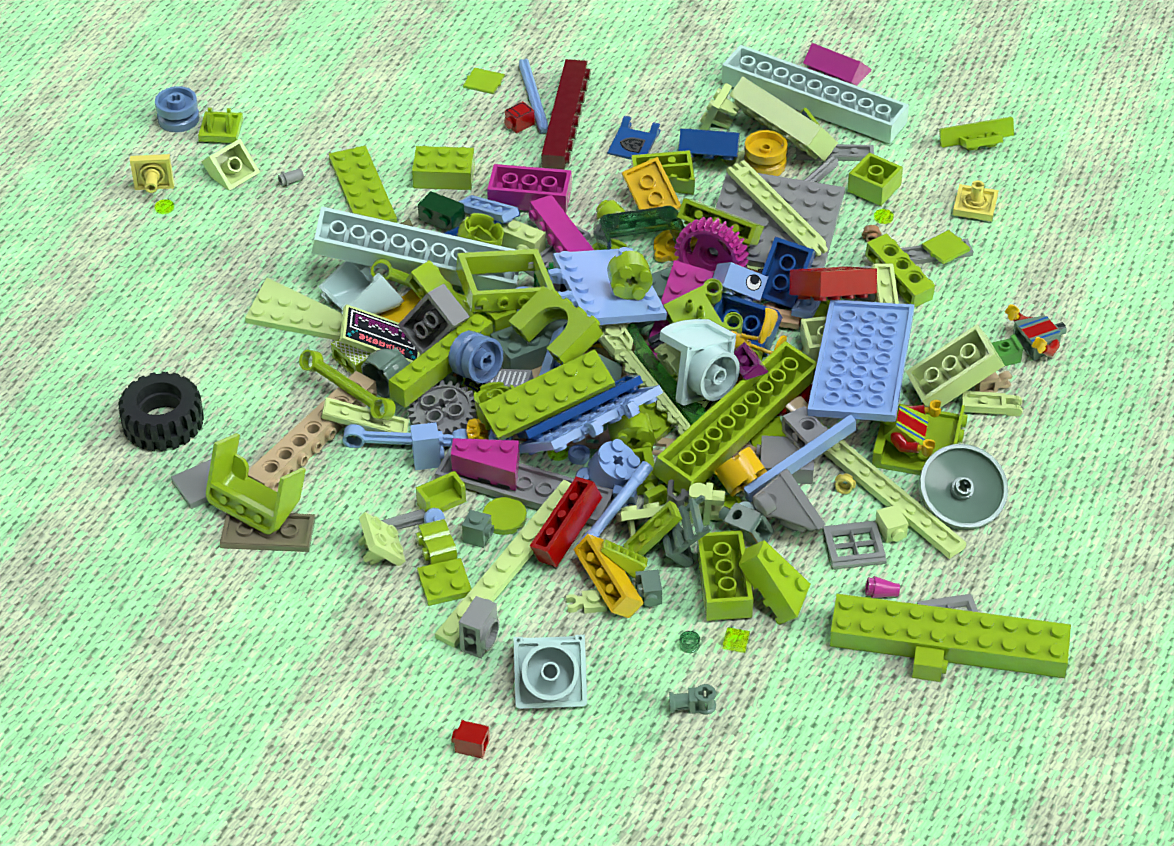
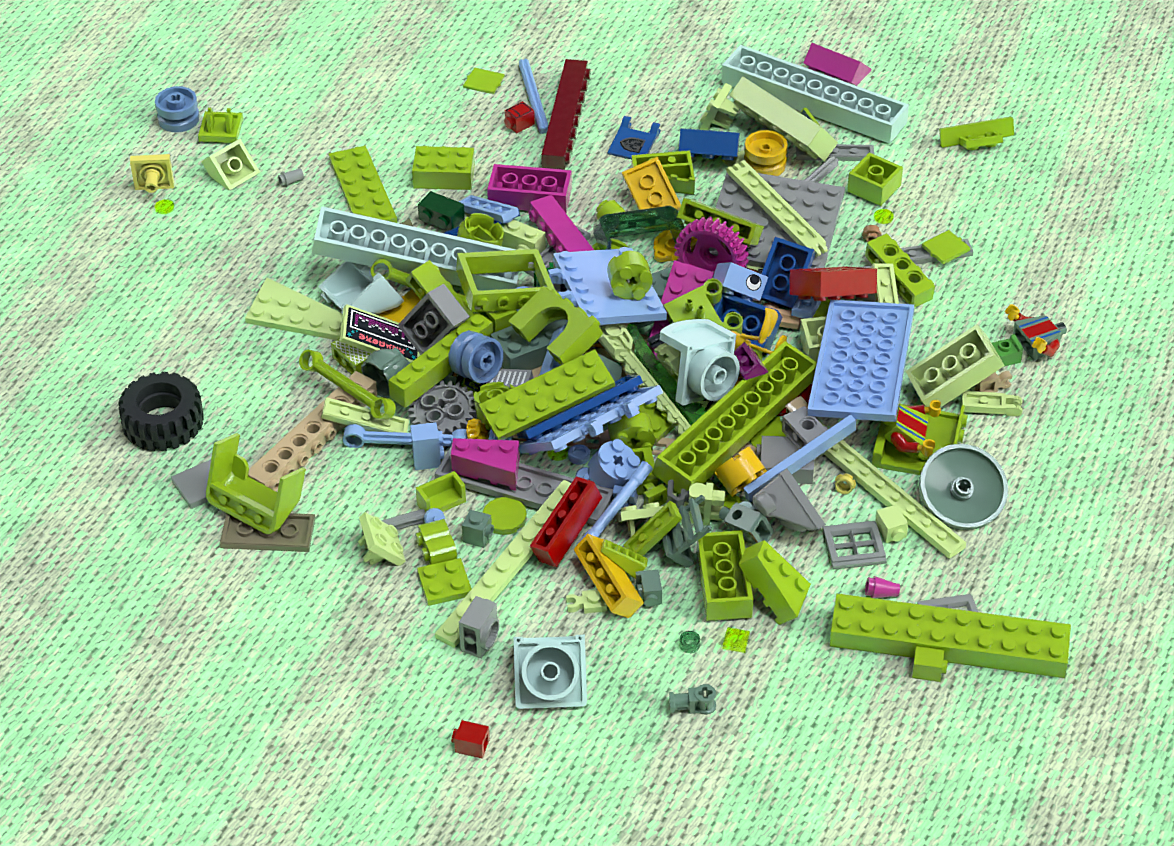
(975, 201): light yellow plate -> none

